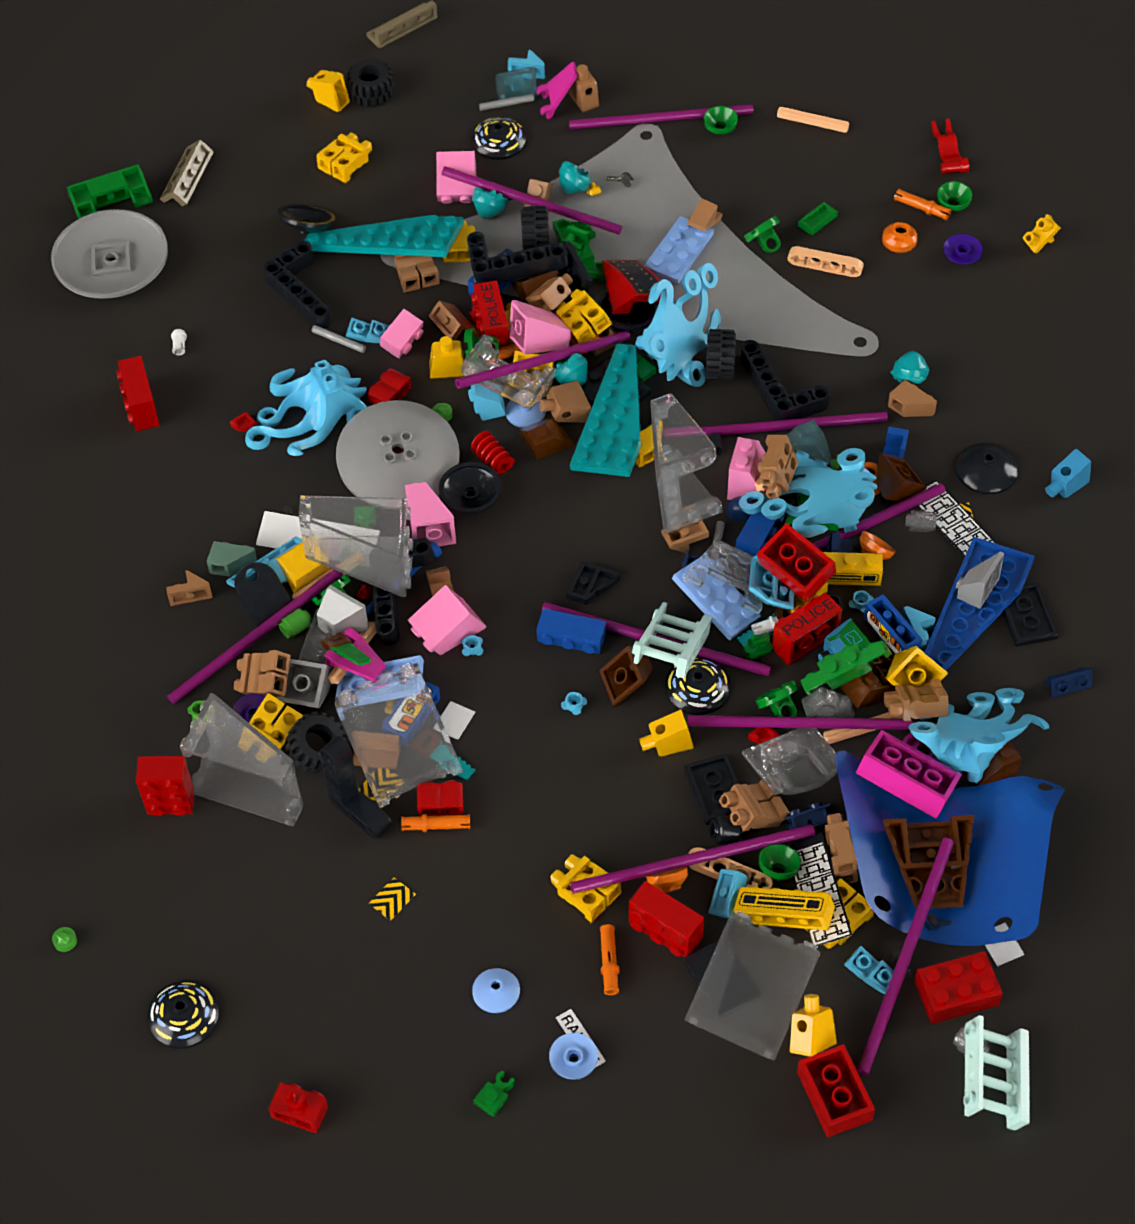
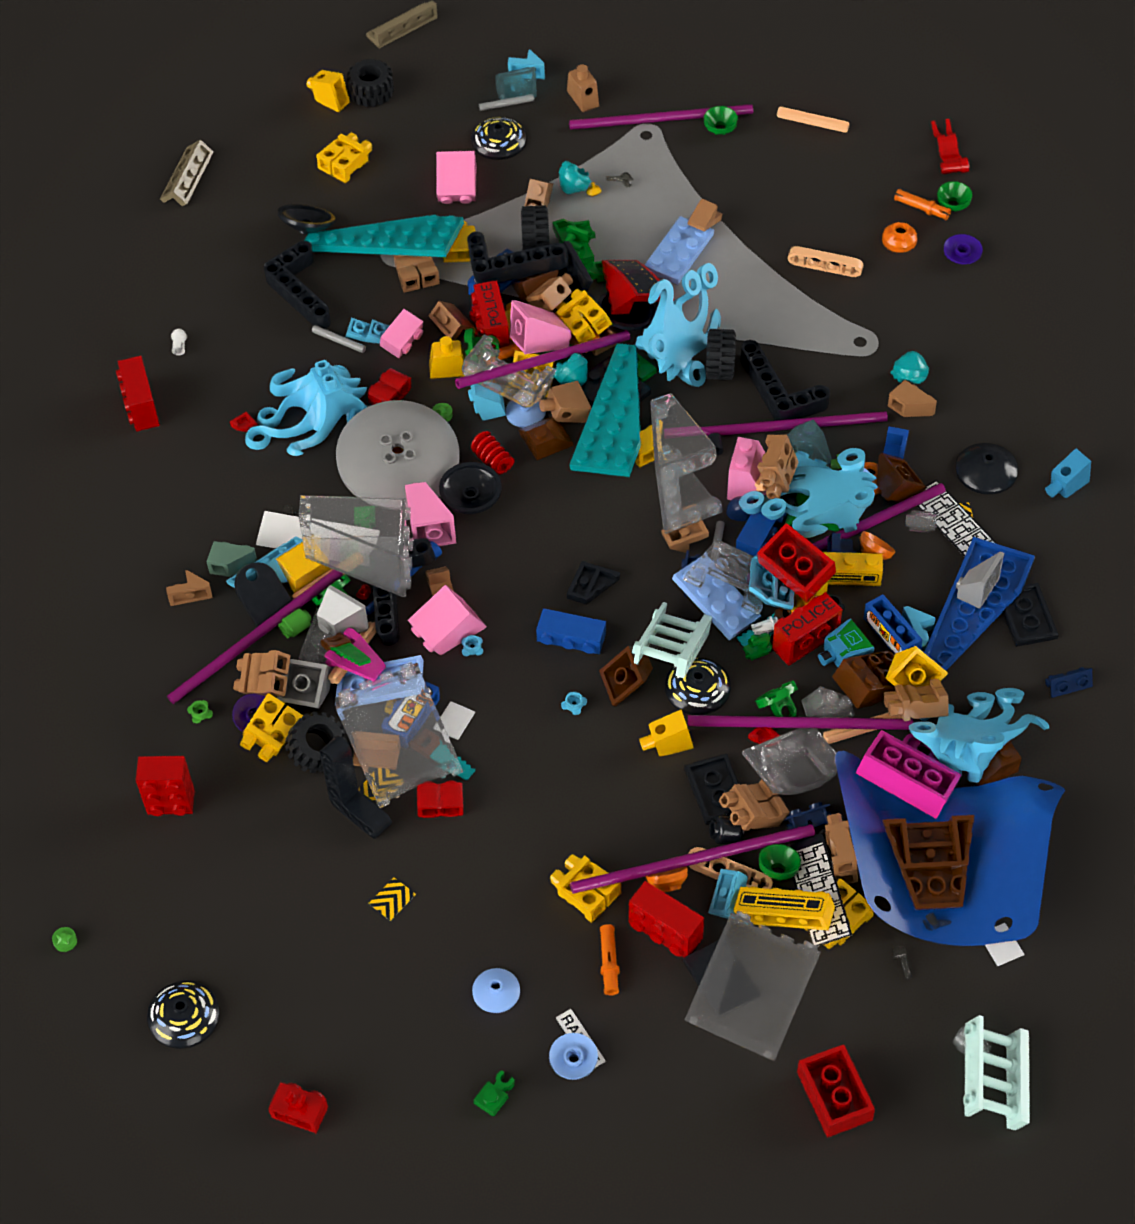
(87, 244): light grey dish -> none
(109, 189): green bracket -> none
(241, 765): clear windscreen -> none
(435, 822): orange pin -> none
(488, 202): teal hair -> none
(532, 200): magenta piece -> none
(557, 89): dark pink flag -> none
(637, 633): magenta piece -> none
(763, 233): green tile -> none
(812, 1028): yellow torso -> none
(817, 218): green plate -> none
(845, 665): green bracket -> none
(860, 596): medium azure plate -> none
(869, 969): medium azure slope -> none
(905, 957): magenta piece -> none
(958, 987): red brick -> none
(1041, 234): yellow hips -> none

